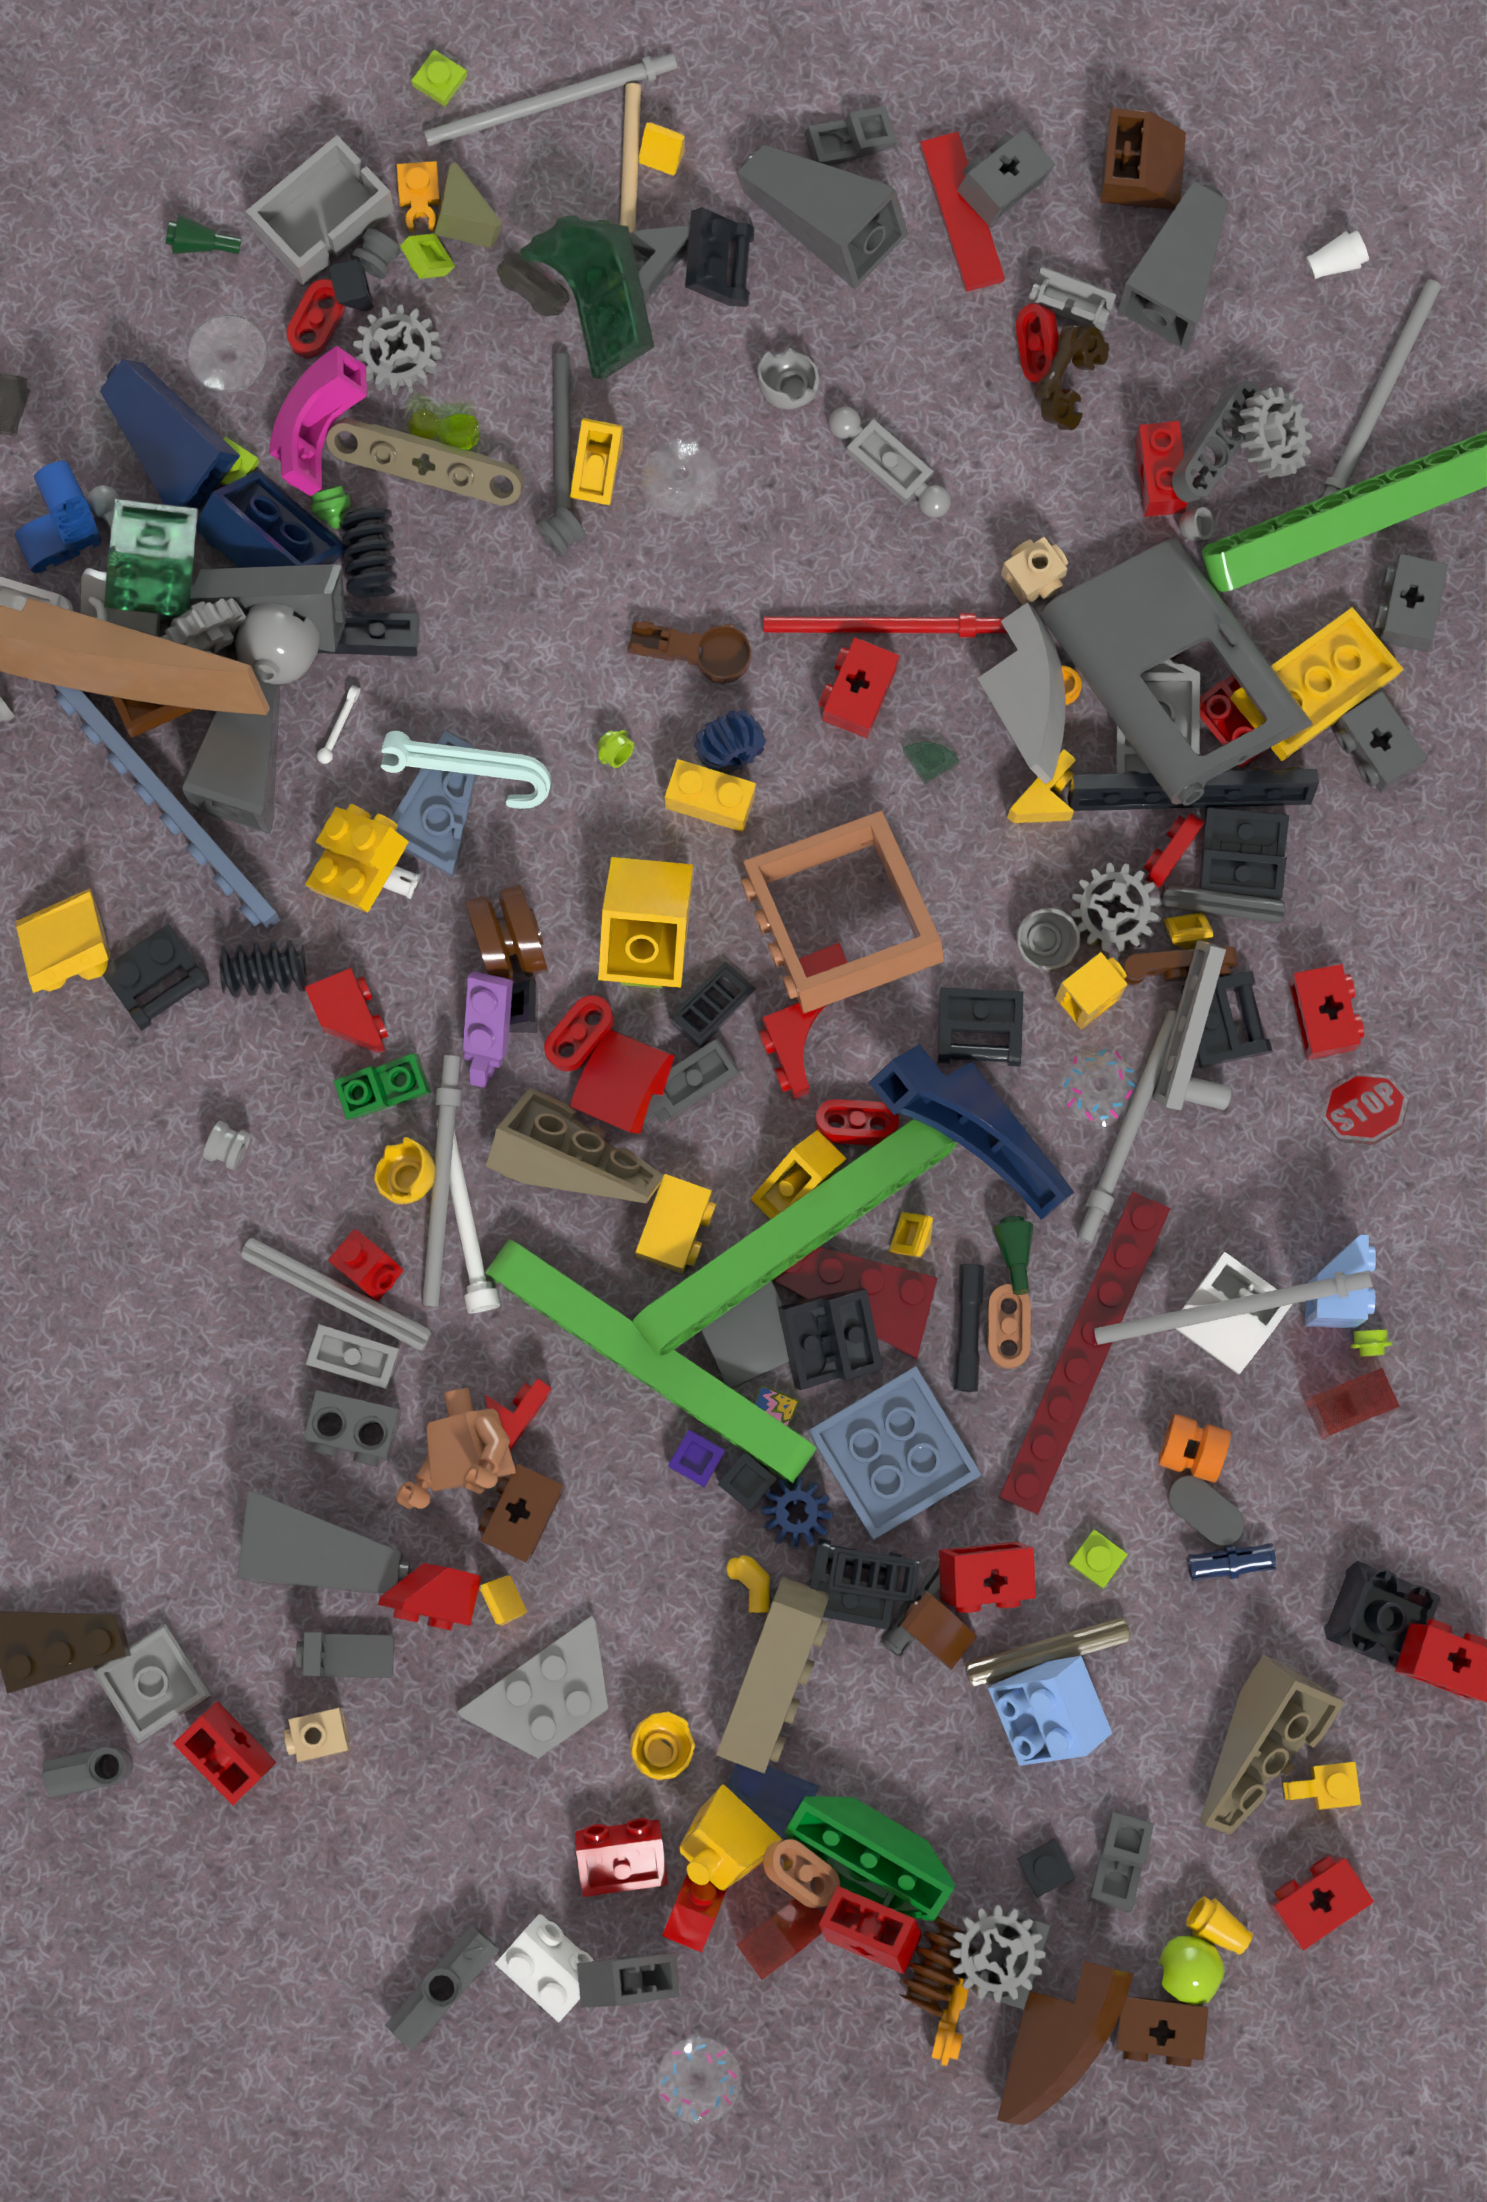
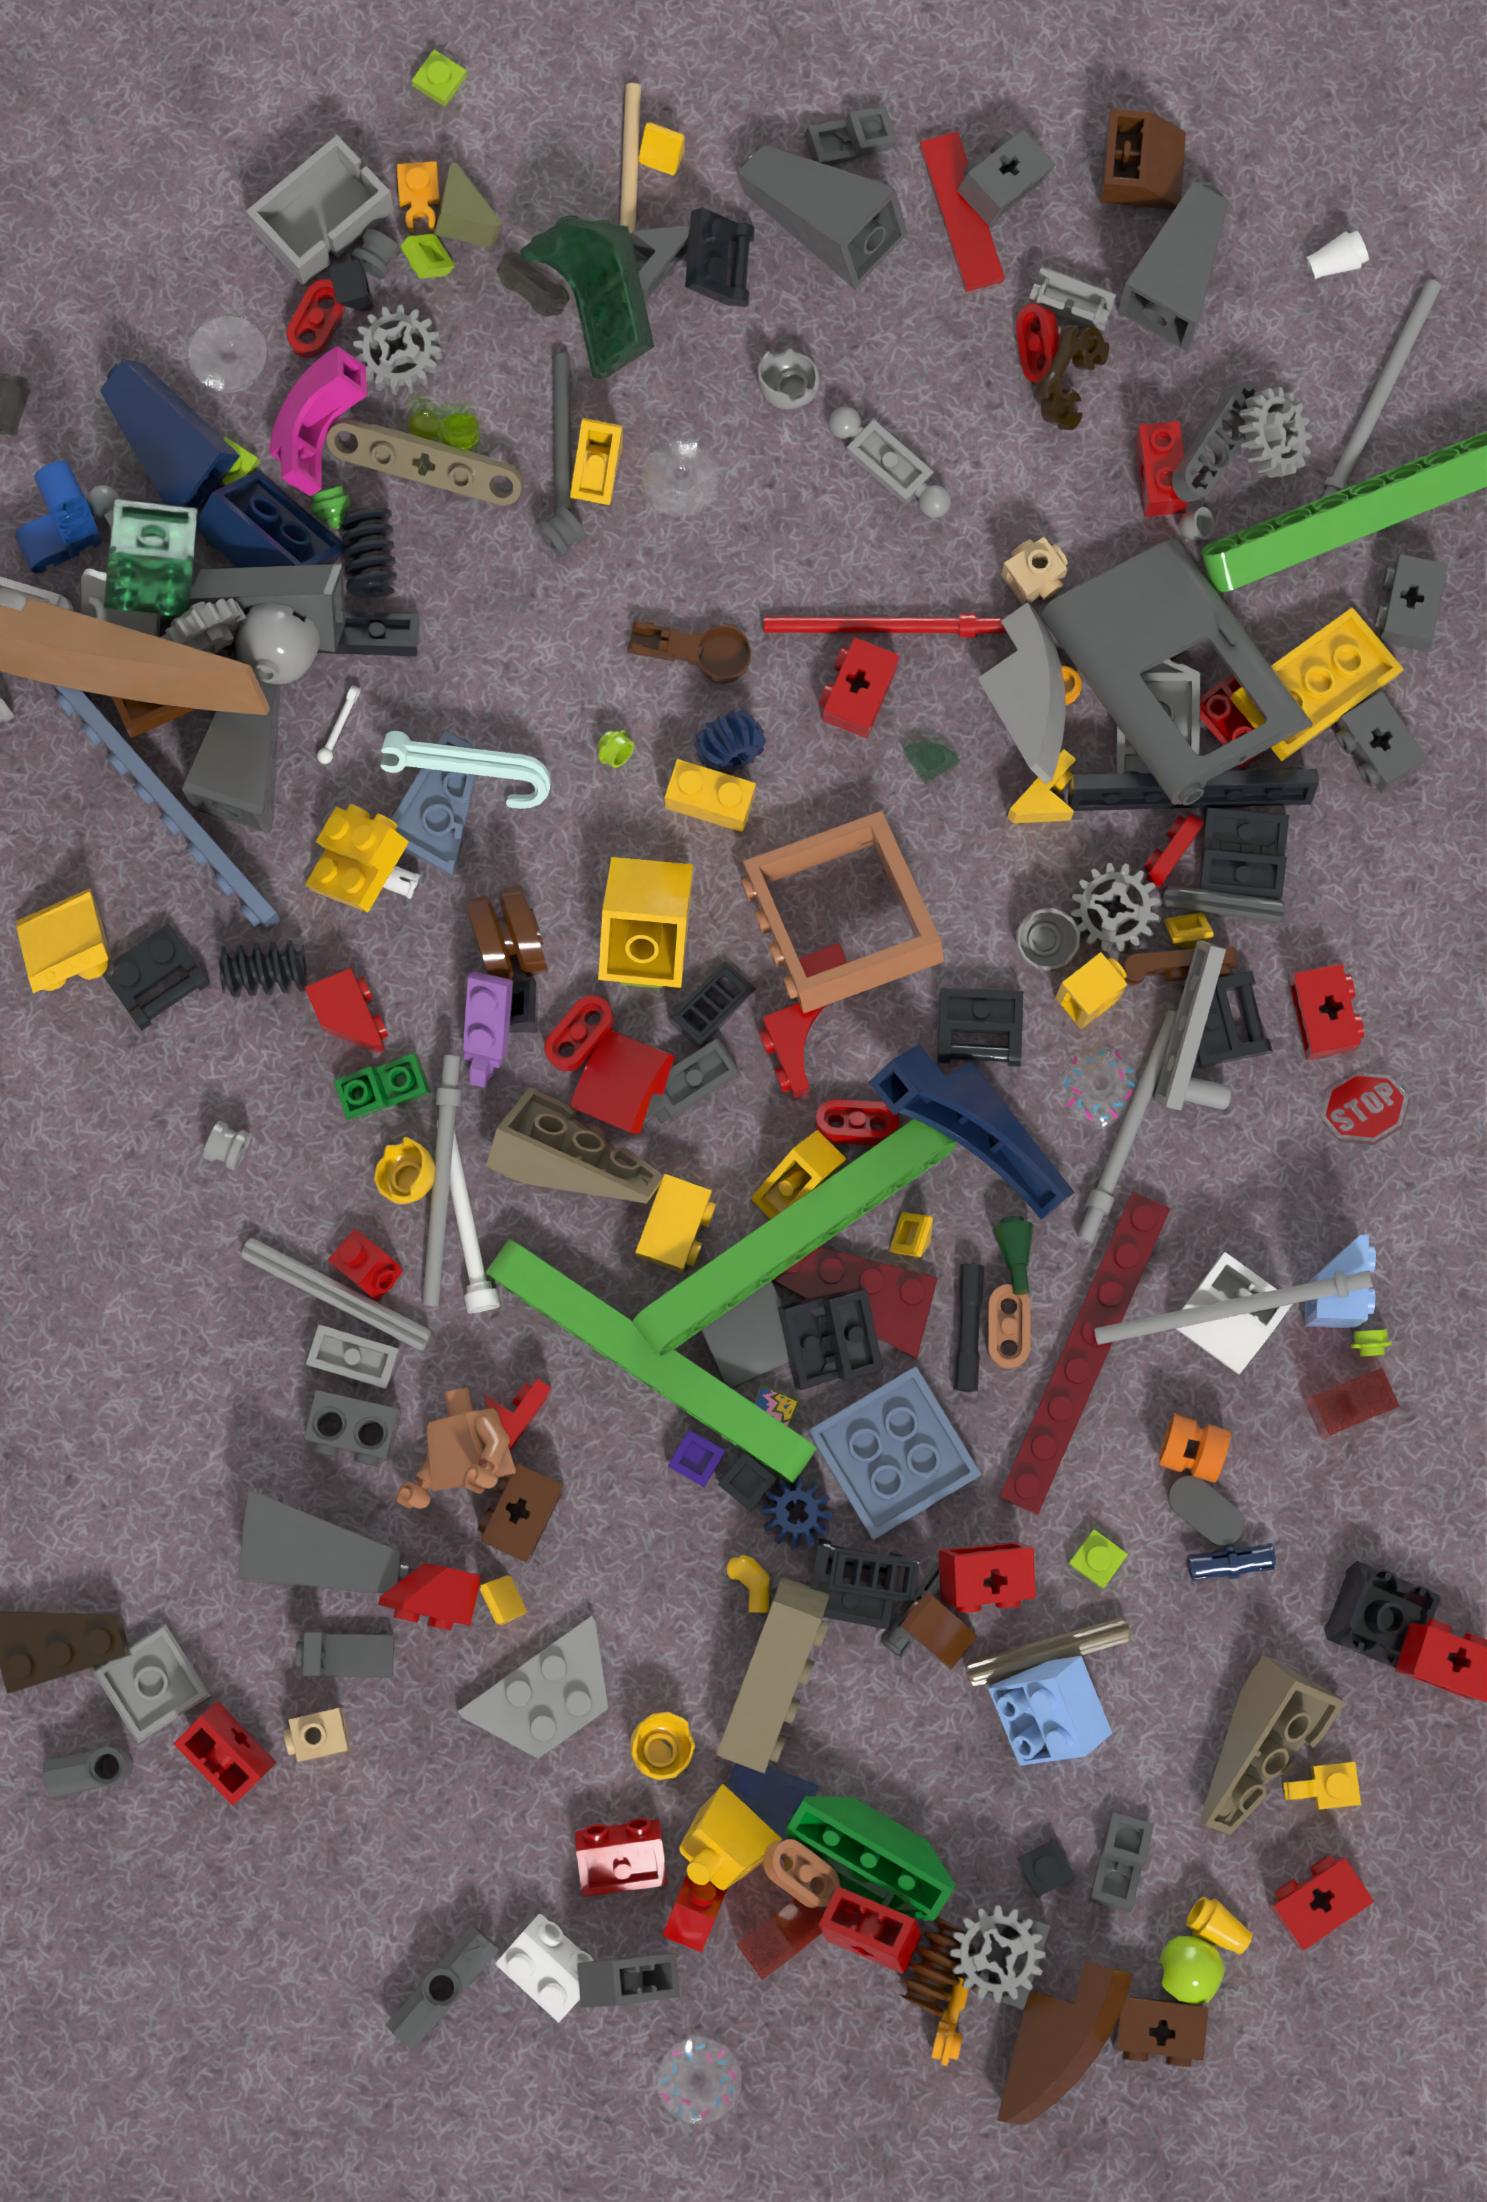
(192, 237): dark green cone -> none
(646, 69): light grey bar -> none

